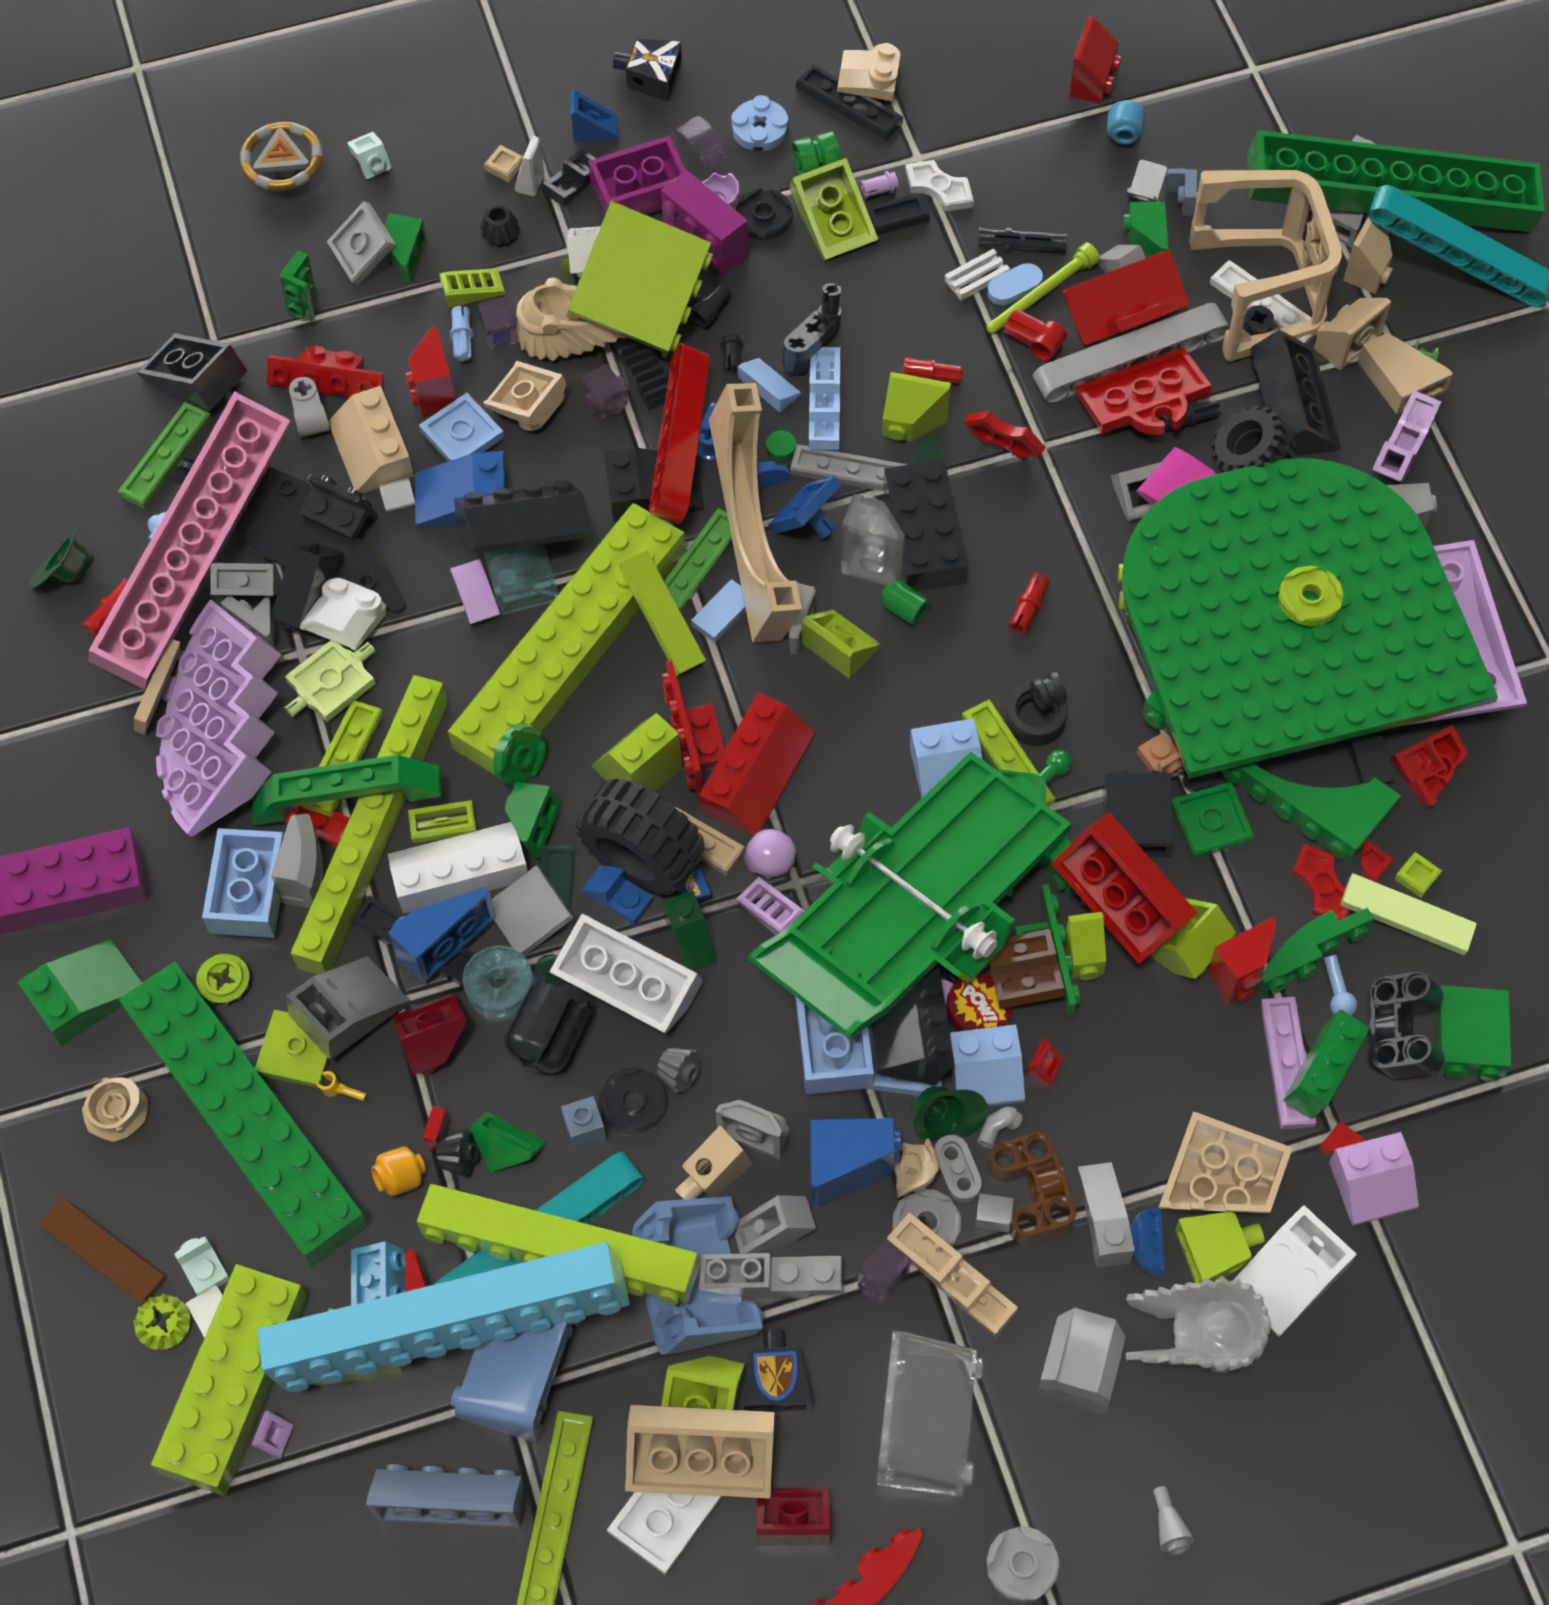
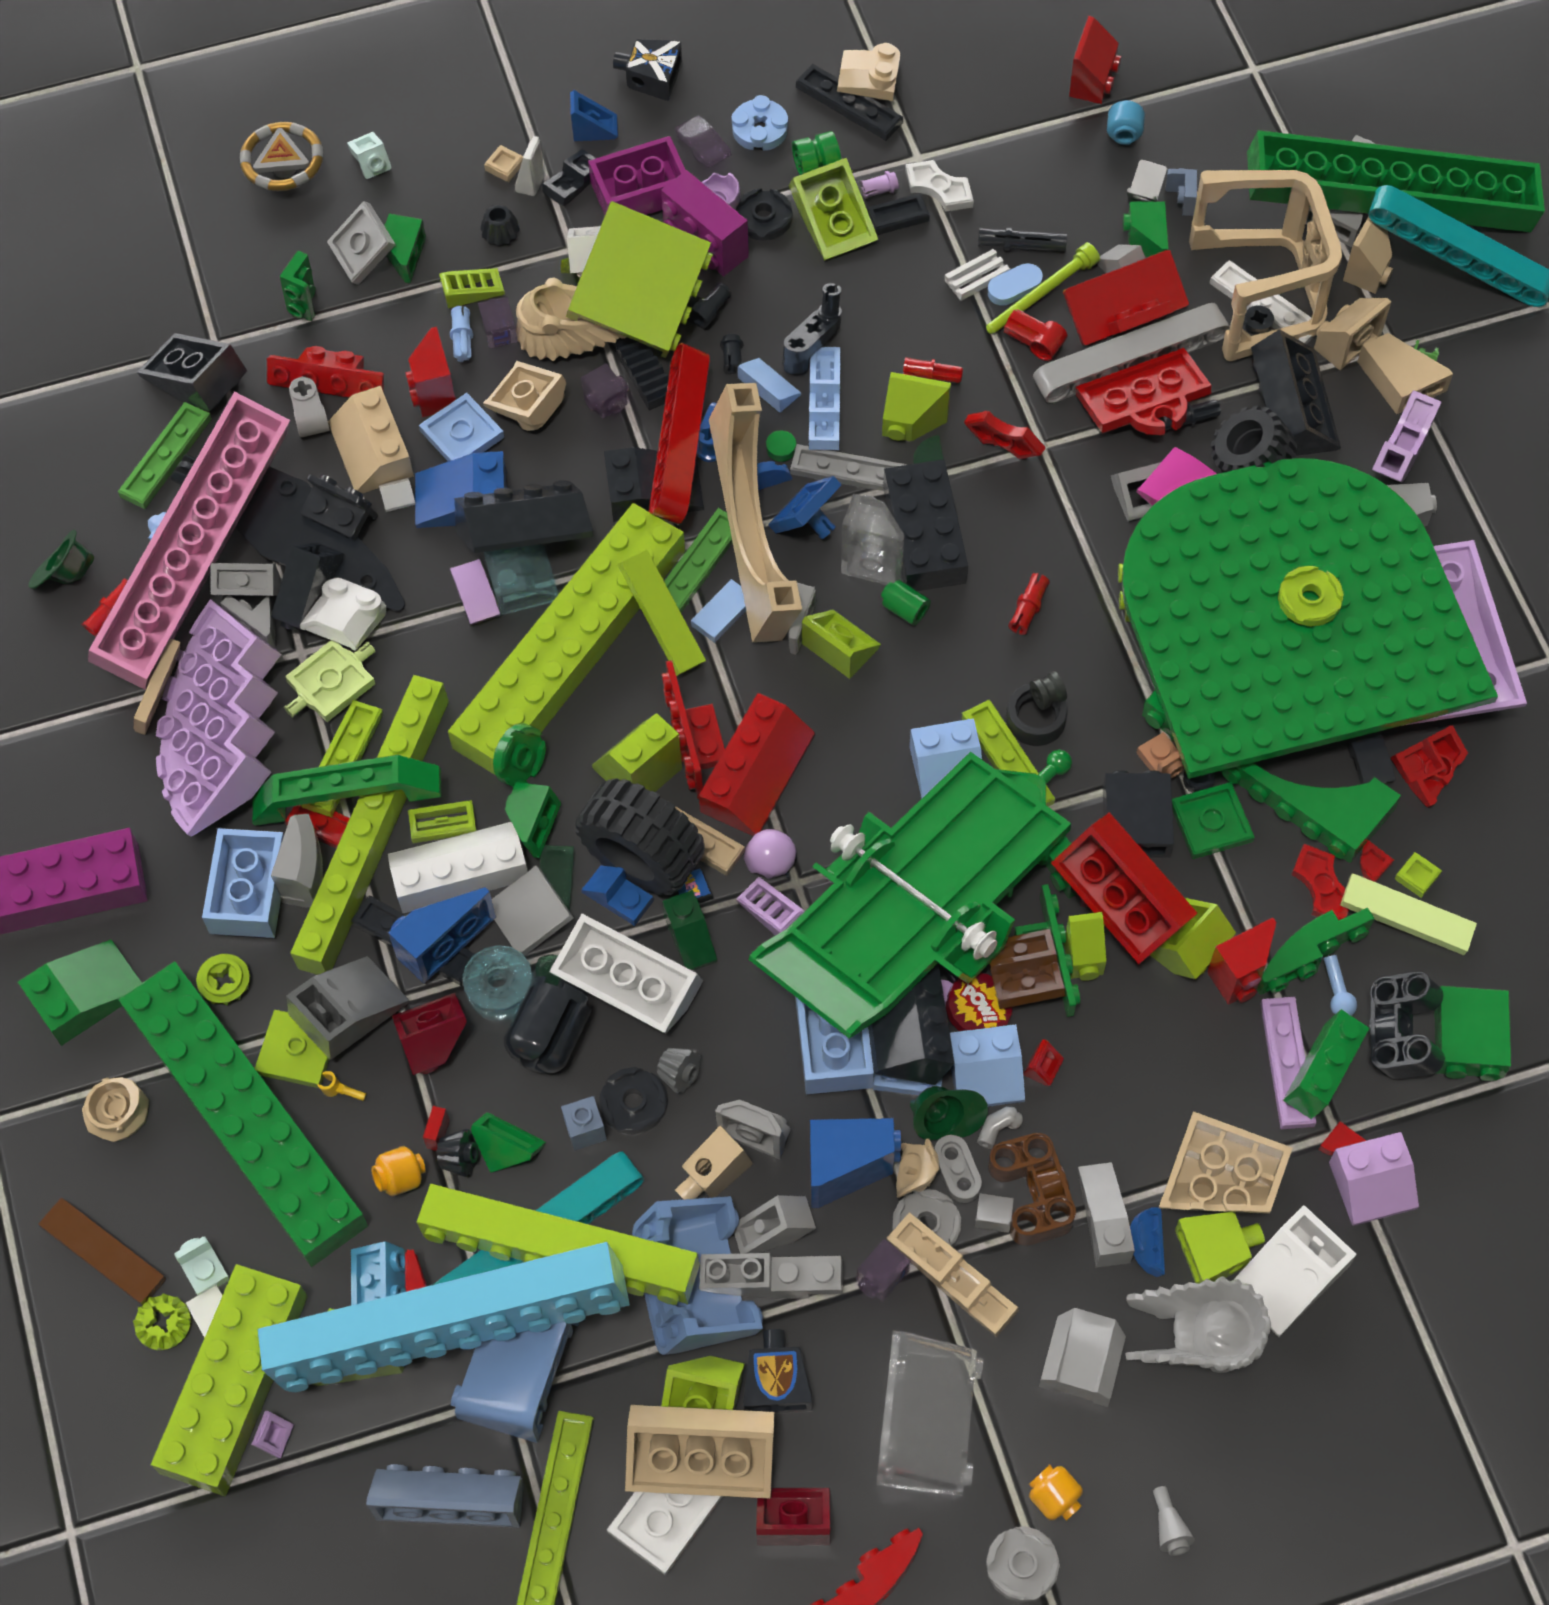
(1056, 1493): none -> light orange head

